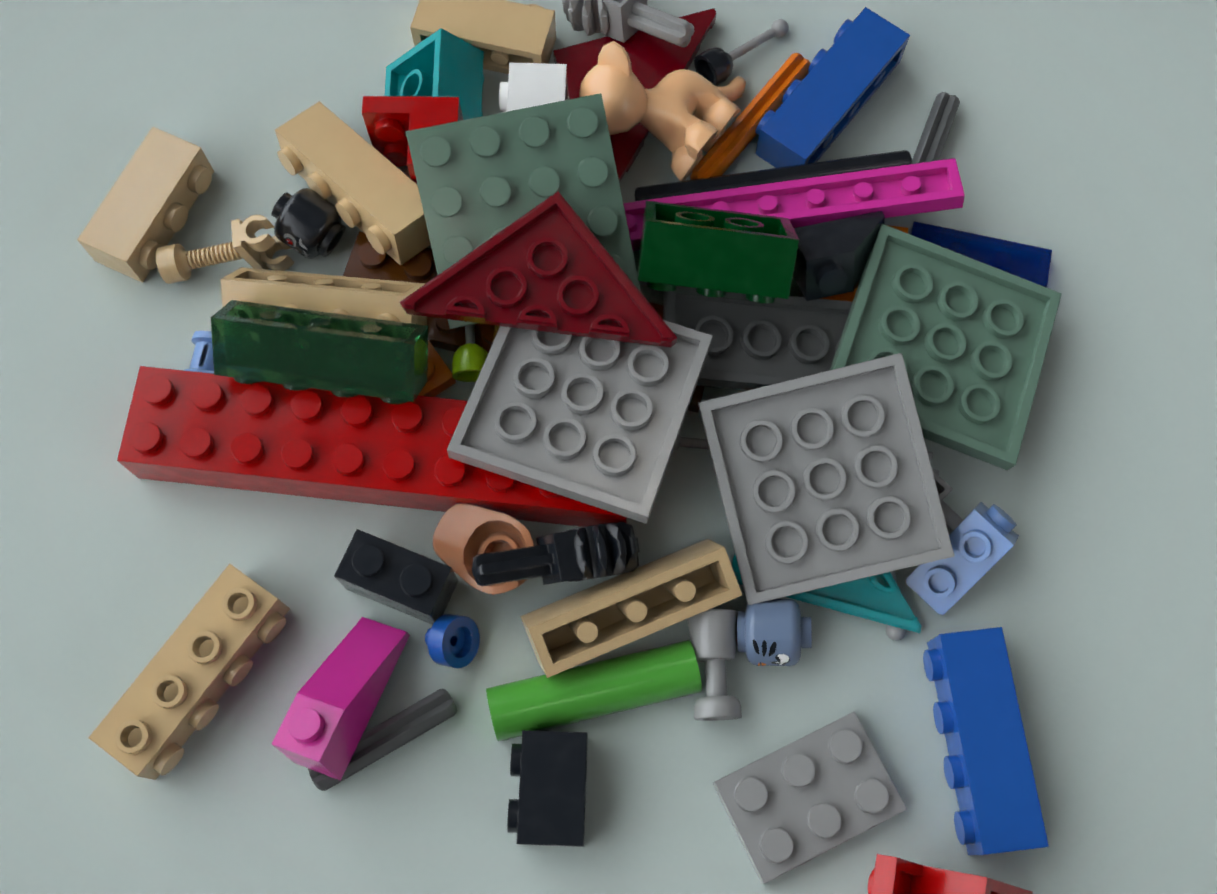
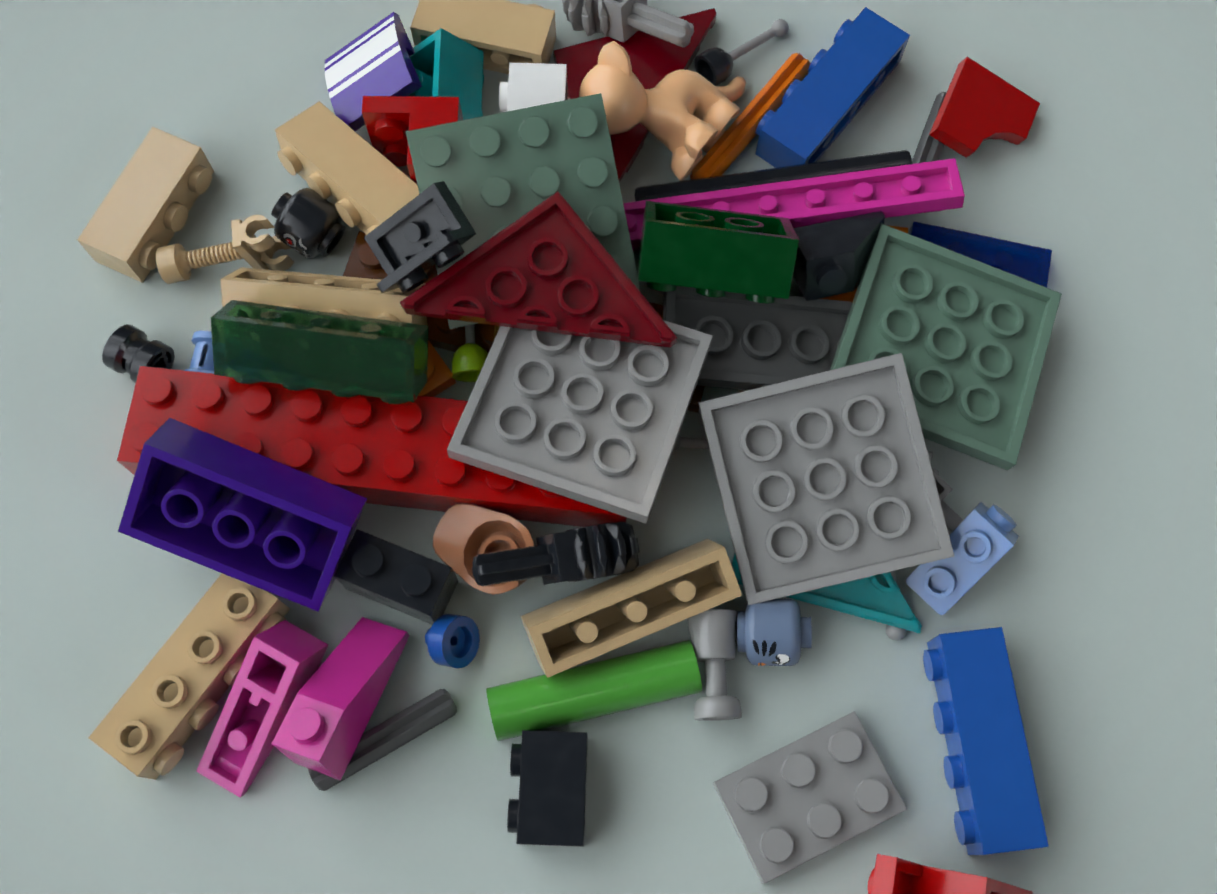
(130, 349): none -> black wheel
(240, 513): none -> dark purple brick
(262, 693): none -> dark pink slope
(371, 66): none -> slope
(419, 236): none -> black bracket
(980, 109): none -> red tile

